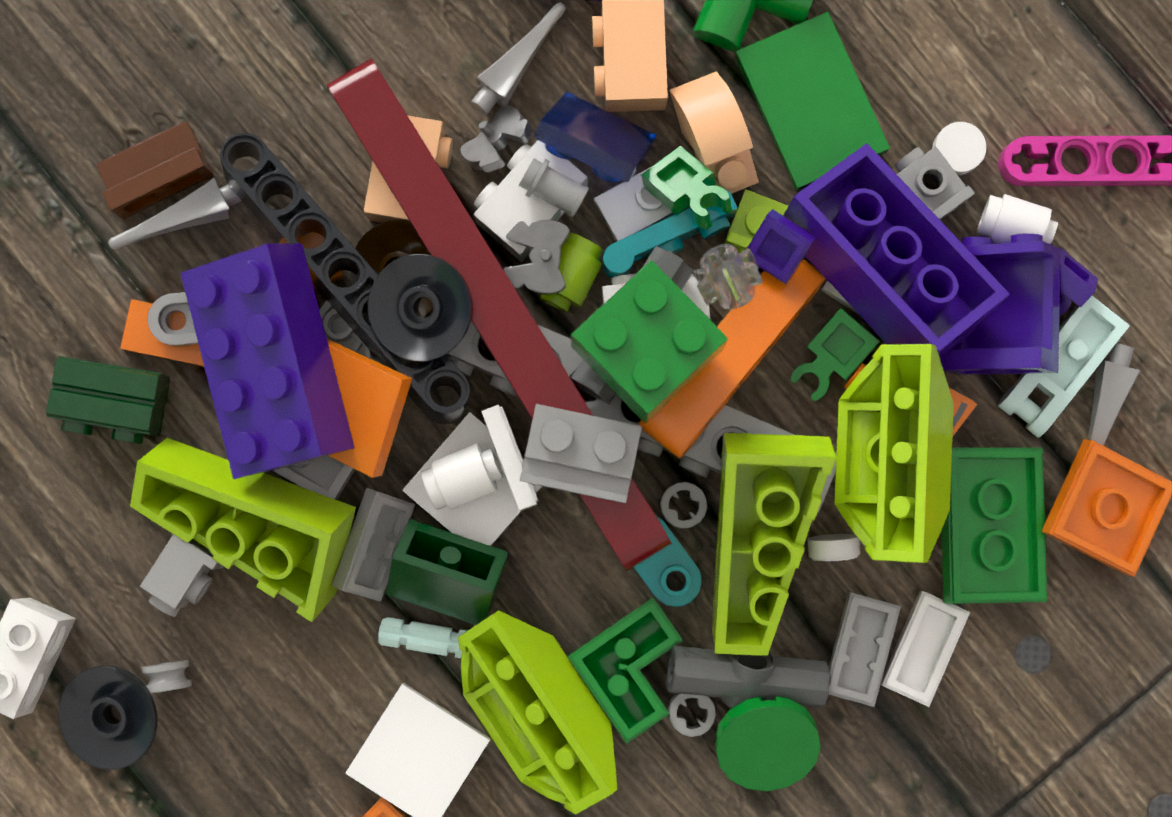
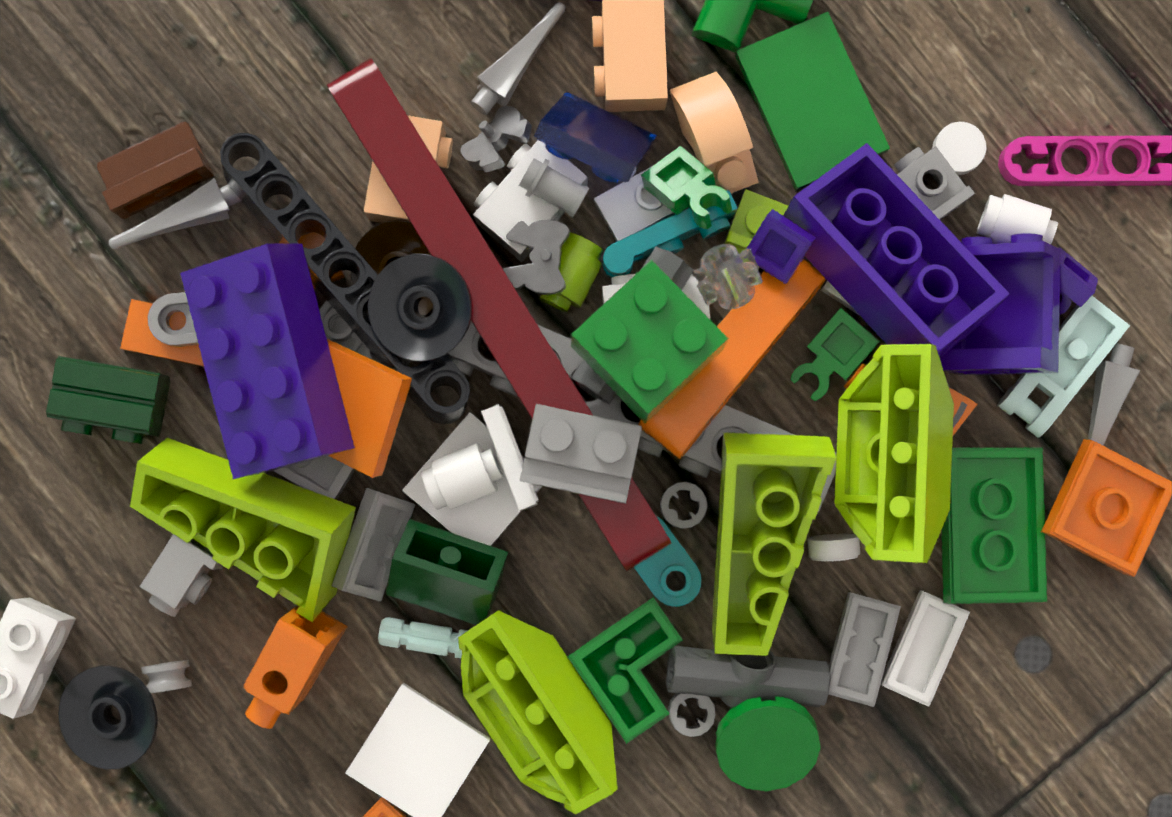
(290, 665): none -> orange torso

